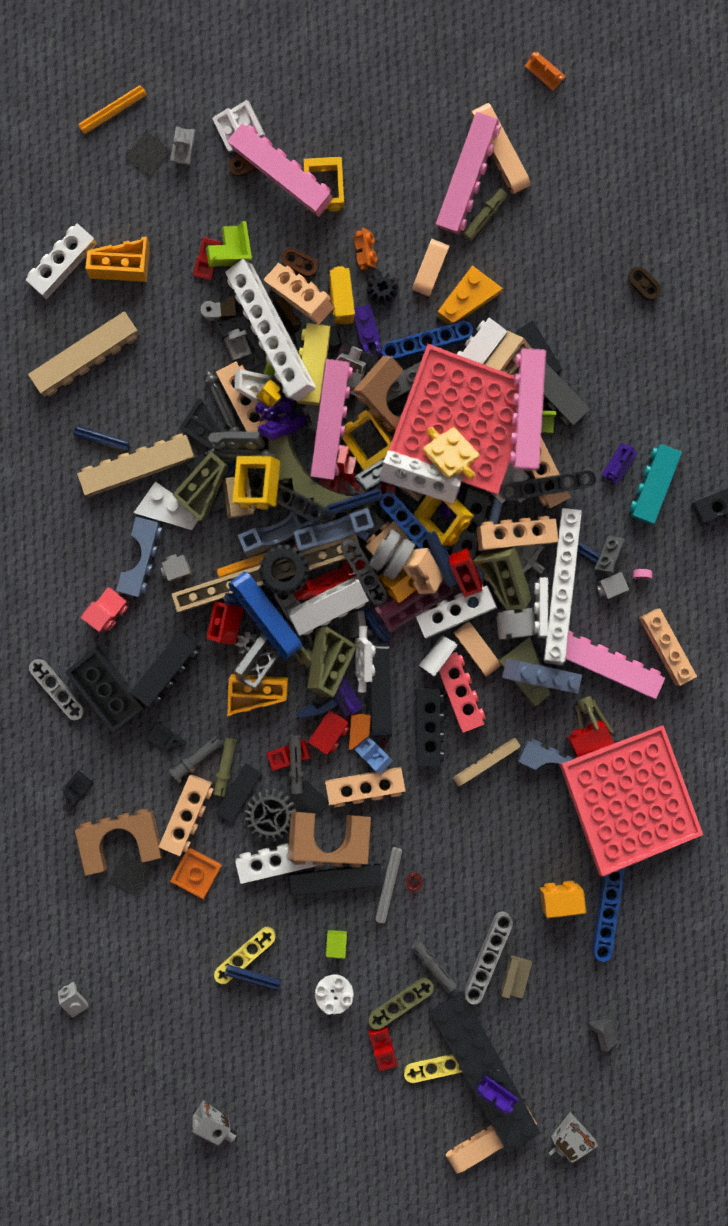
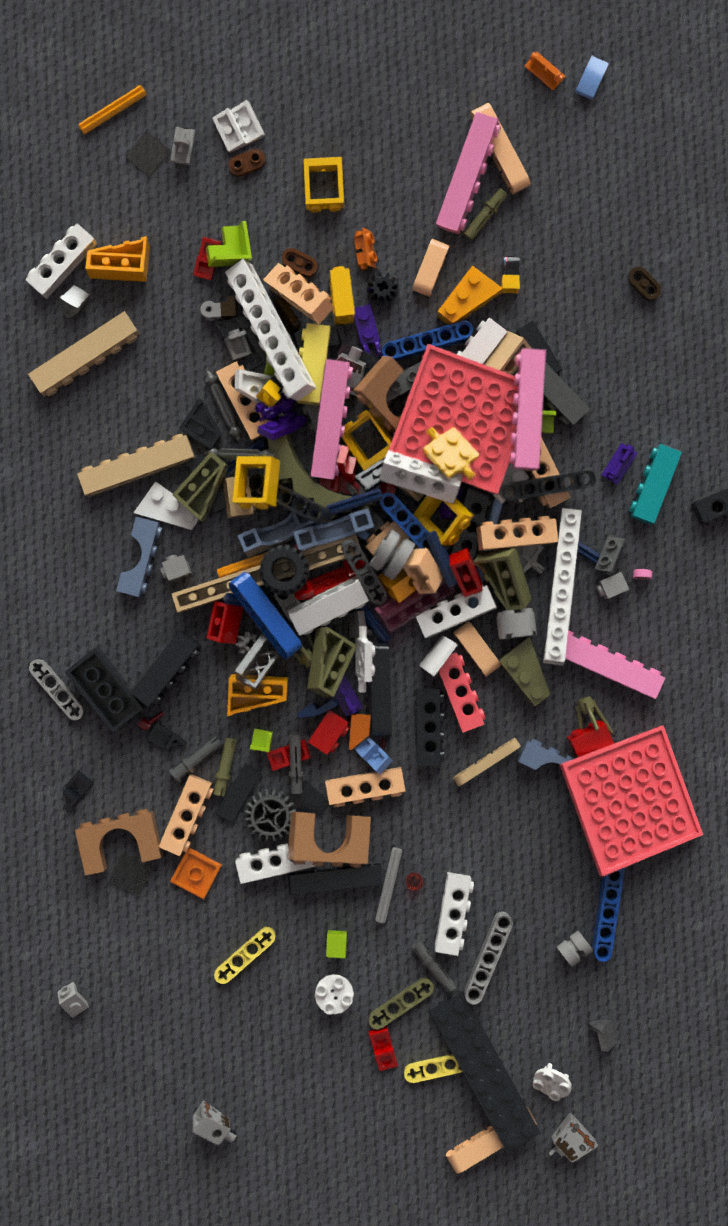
(73, 301): none -> flat silver tile
(101, 438): dark blue axle -> none
(104, 612): coral brick -> none
(144, 724): none -> dark red hand
(236, 440): dark grey hinge -> none
(252, 977): dark blue axle -> none
(261, 740): none -> lime panel
(280, 170): bright pink brick -> none
(453, 944): none -> white brick
(491, 1090): dark purple hinge -> none
(510, 274): none -> leg
(515, 977): dark tan panel -> none
(541, 608): white wing -> none
(542, 676): sand blue arch -> none
(552, 1083): none -> white plate
(562, 899): light orange brick -> none
(575, 948): none -> light grey wheel
(591, 77): none -> medium blue slope
(667, 647): light nougat brick -> none

